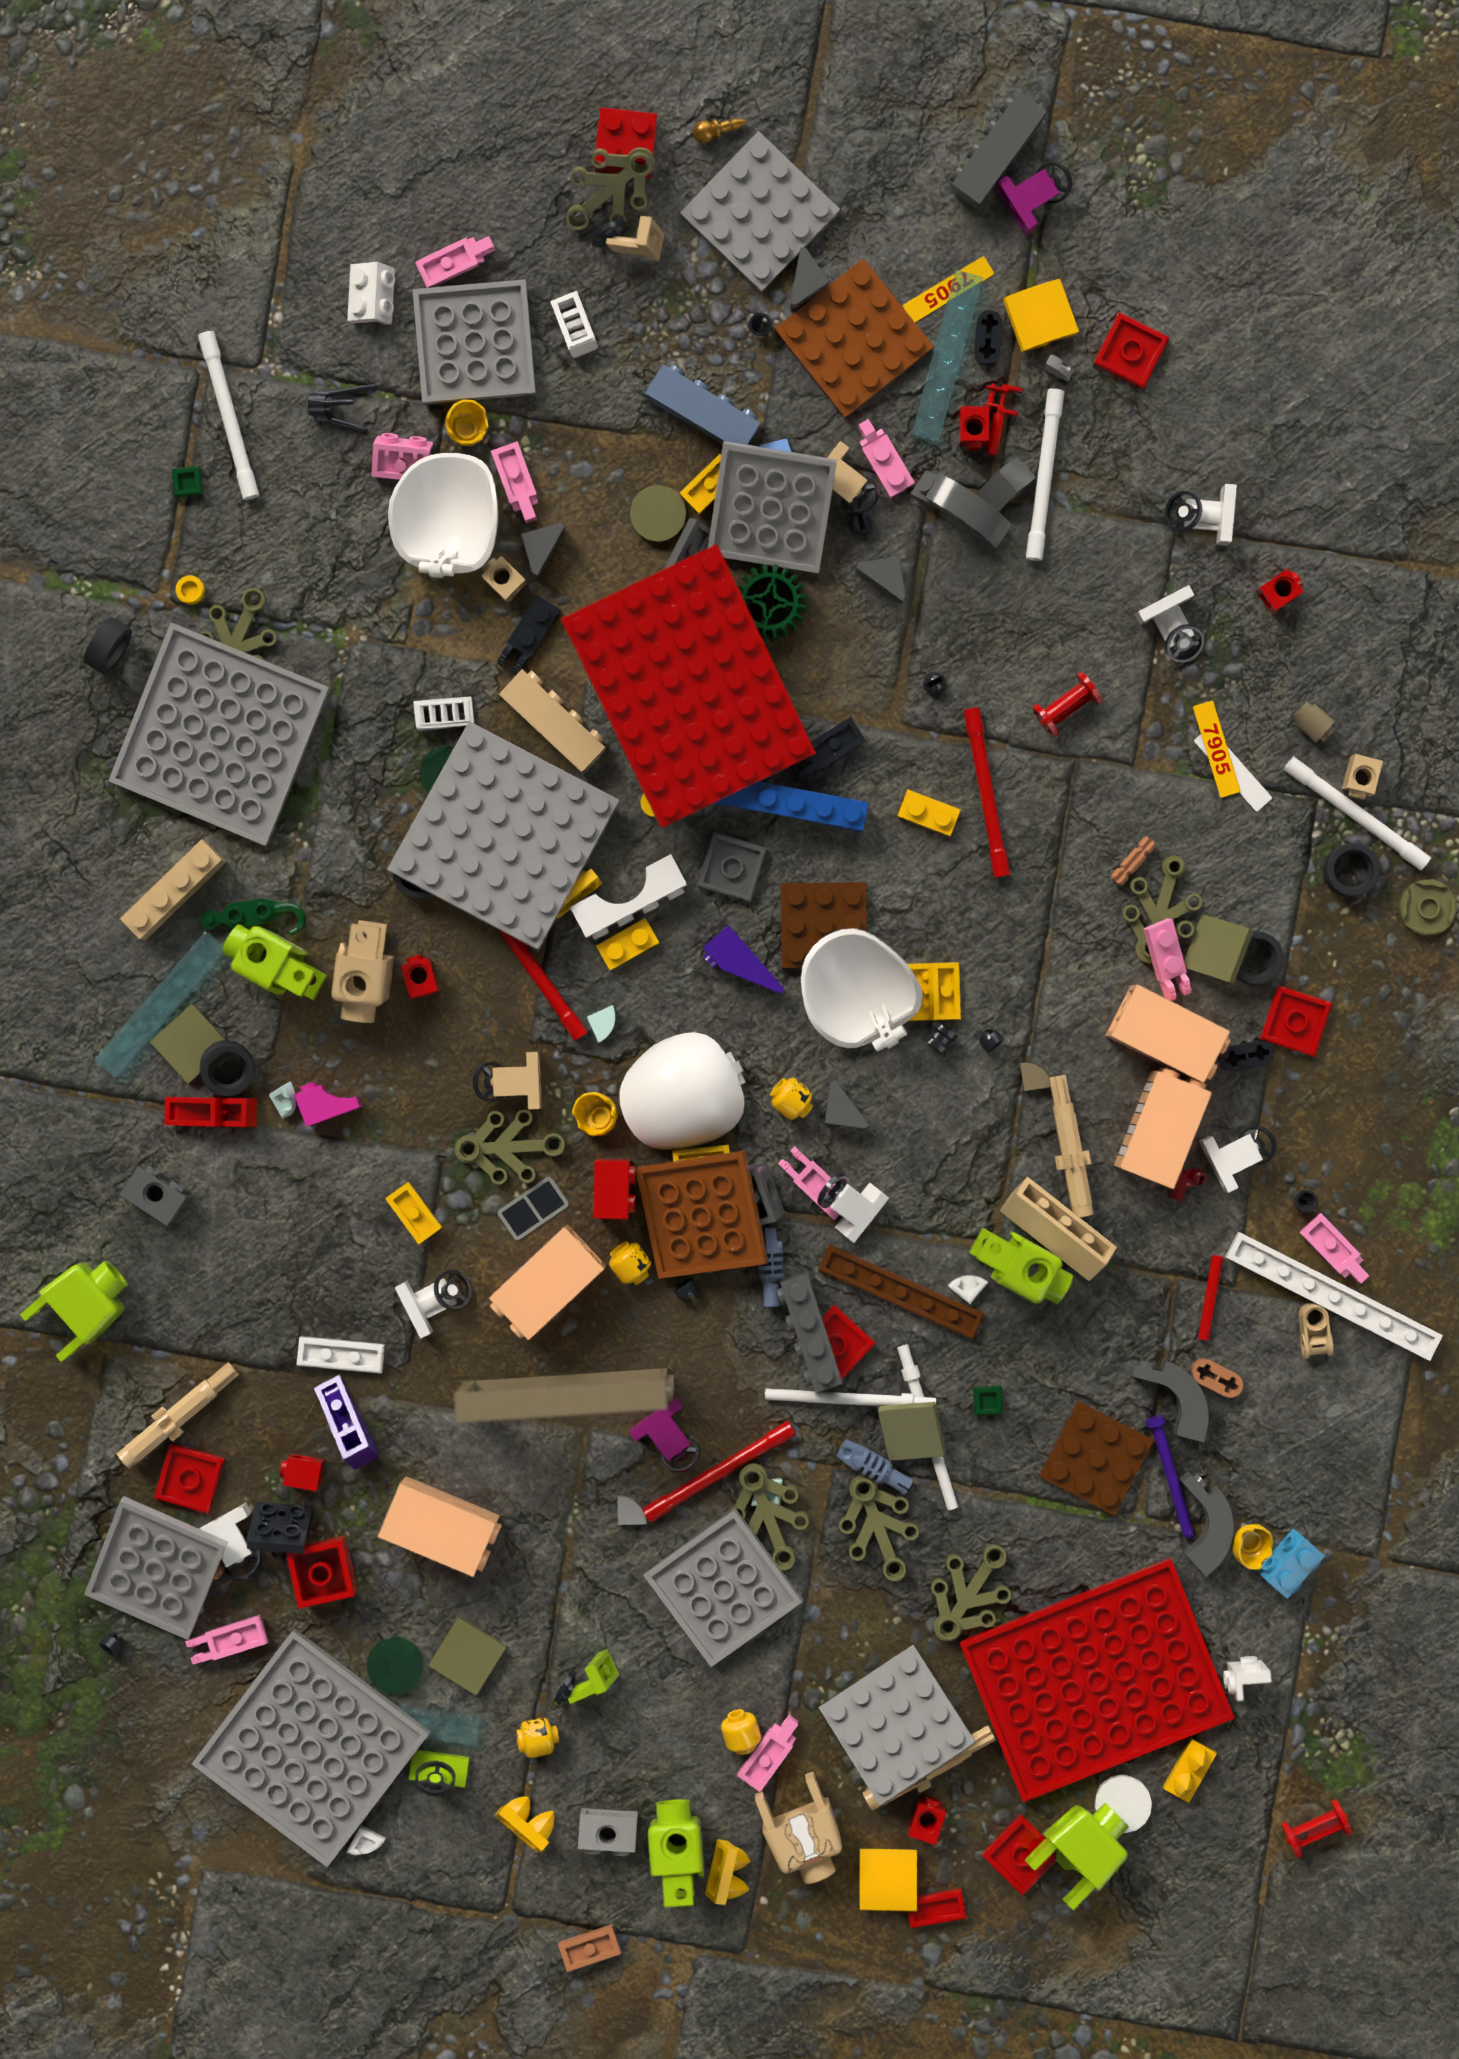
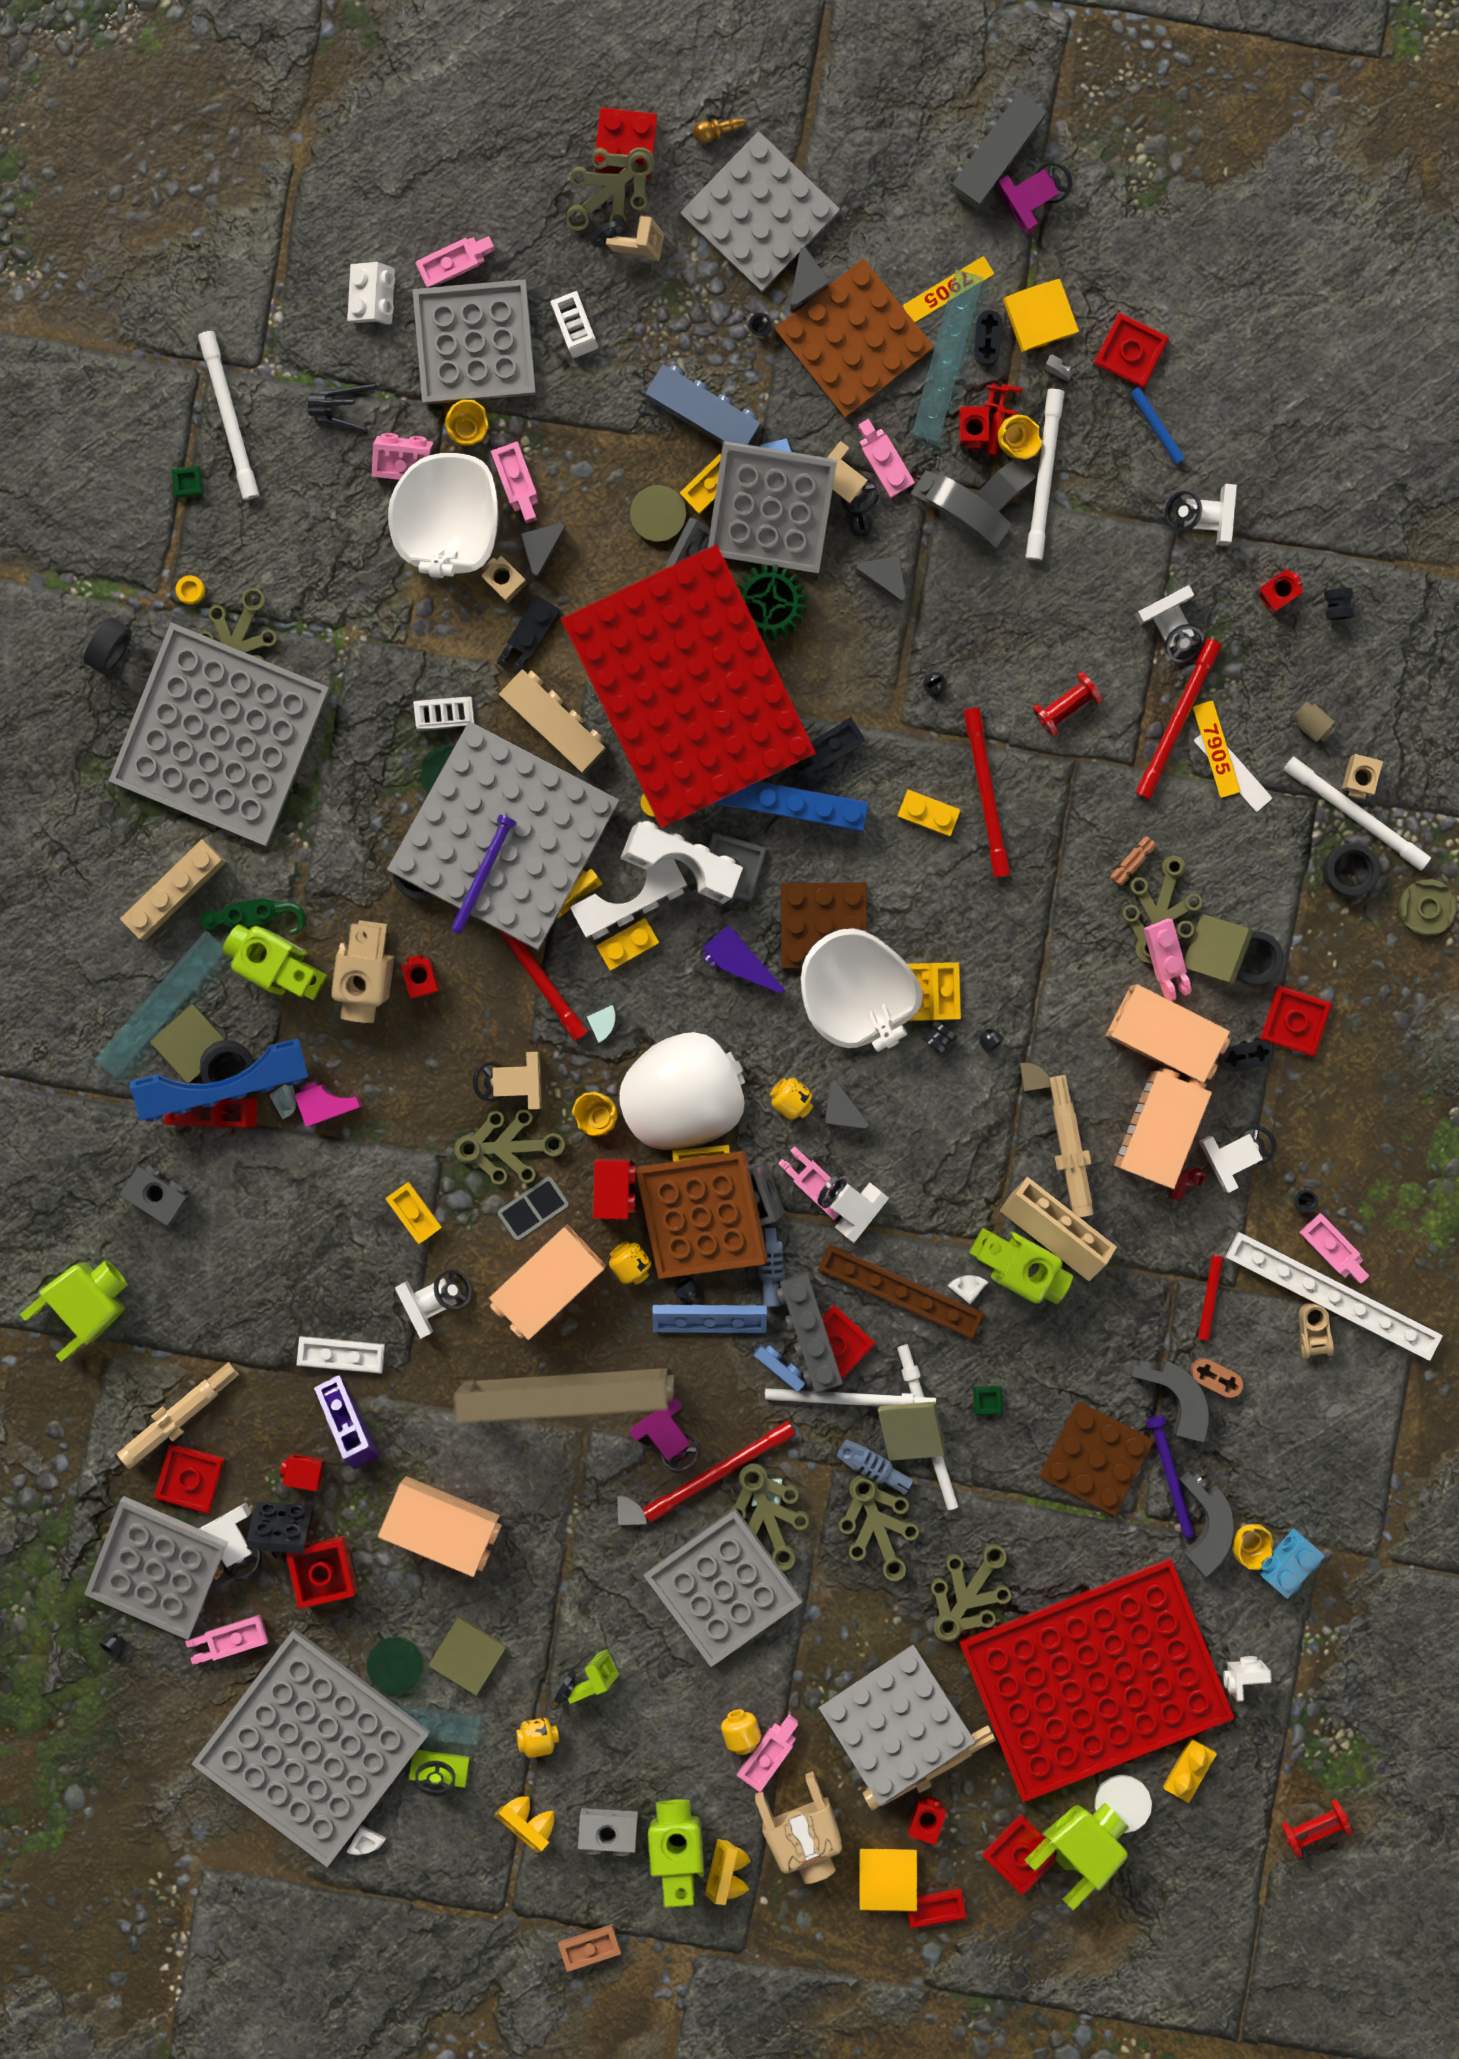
(161, 1096): none -> blue arch
(483, 872): none -> dark purple bar
(710, 1318): none -> medium blue plate
(714, 874): none -> white arch
(771, 1358): none -> medium blue plate
(1019, 437): none -> yellow hair
(1157, 426): none -> blue bar
(1203, 665): none -> red piece
(1339, 604): none -> black wheel

